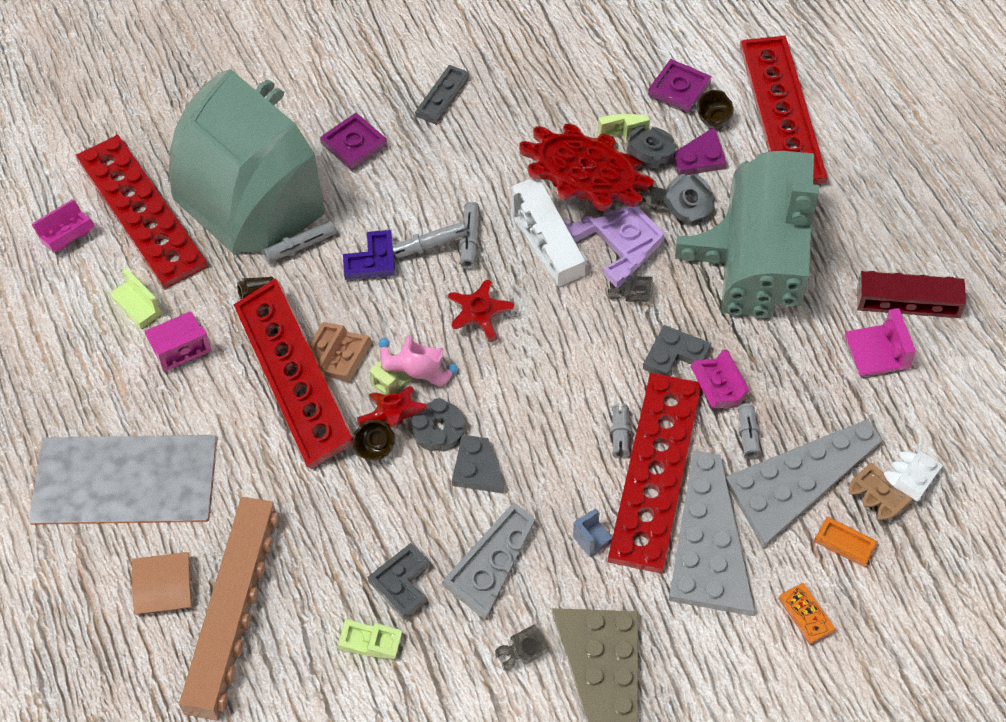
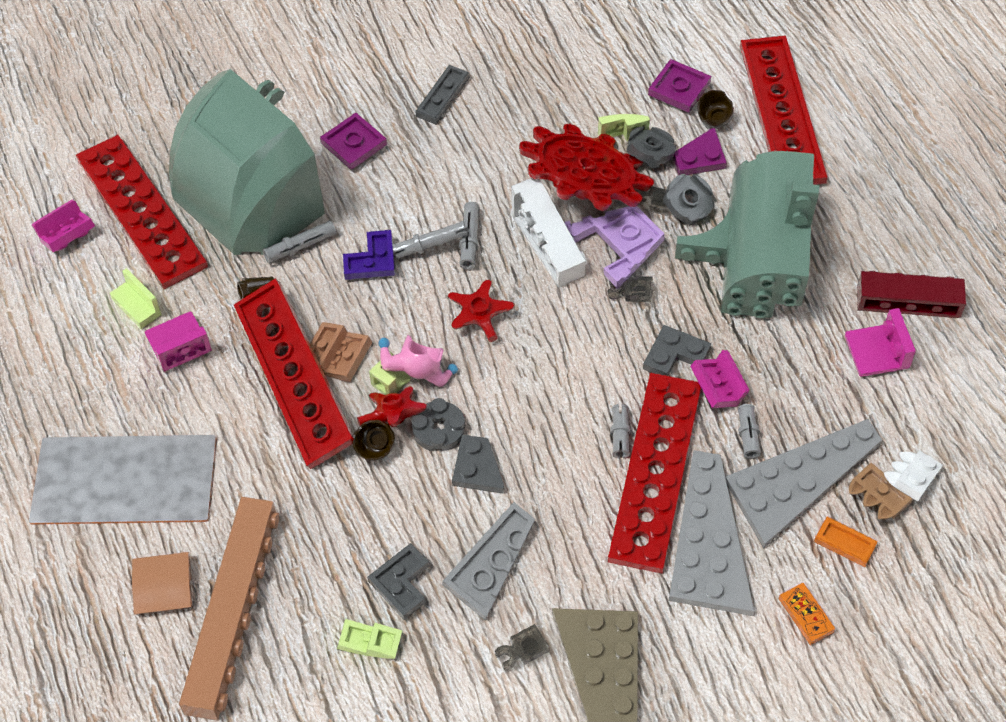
(590, 533): sand blue panel -> none

